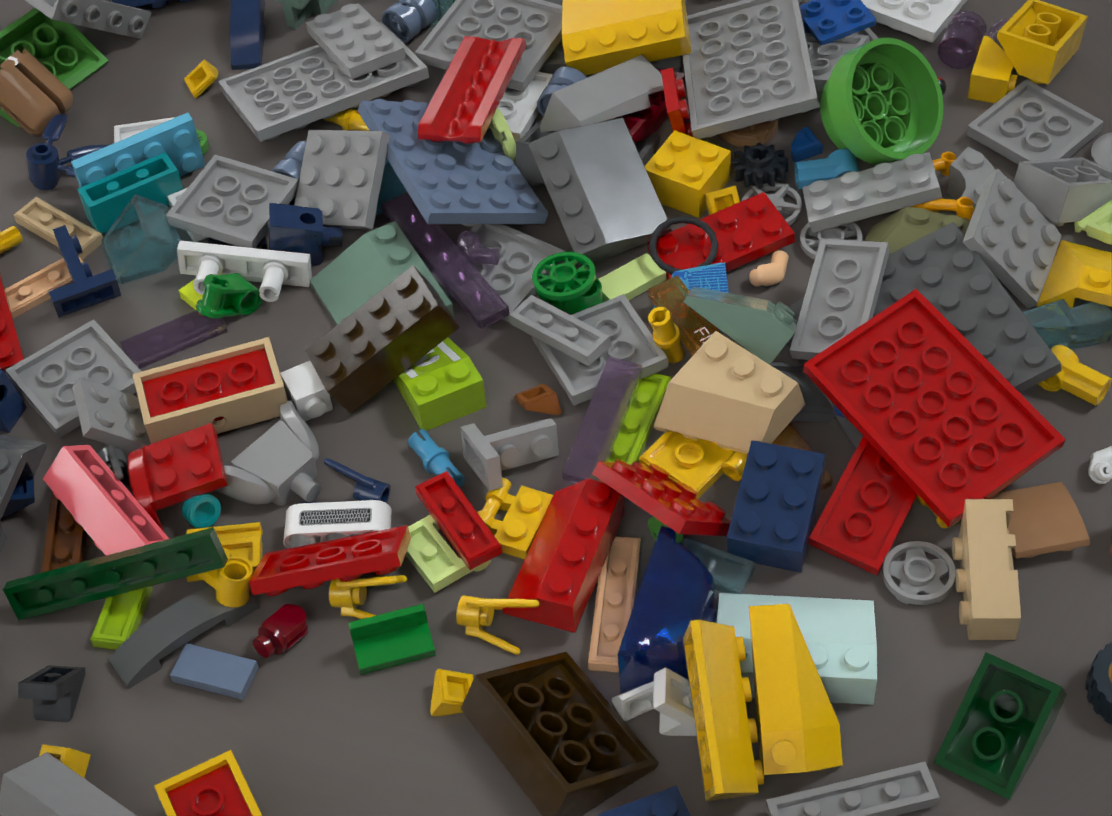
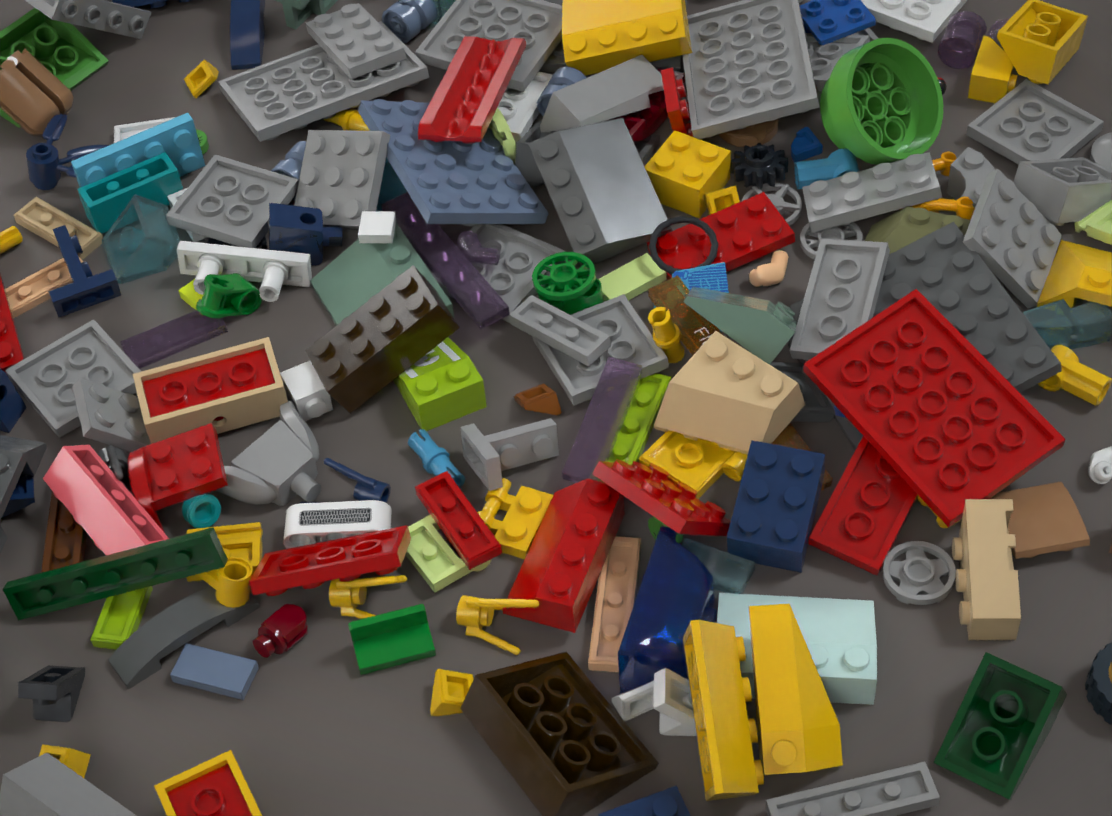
(377, 227): none -> white tile

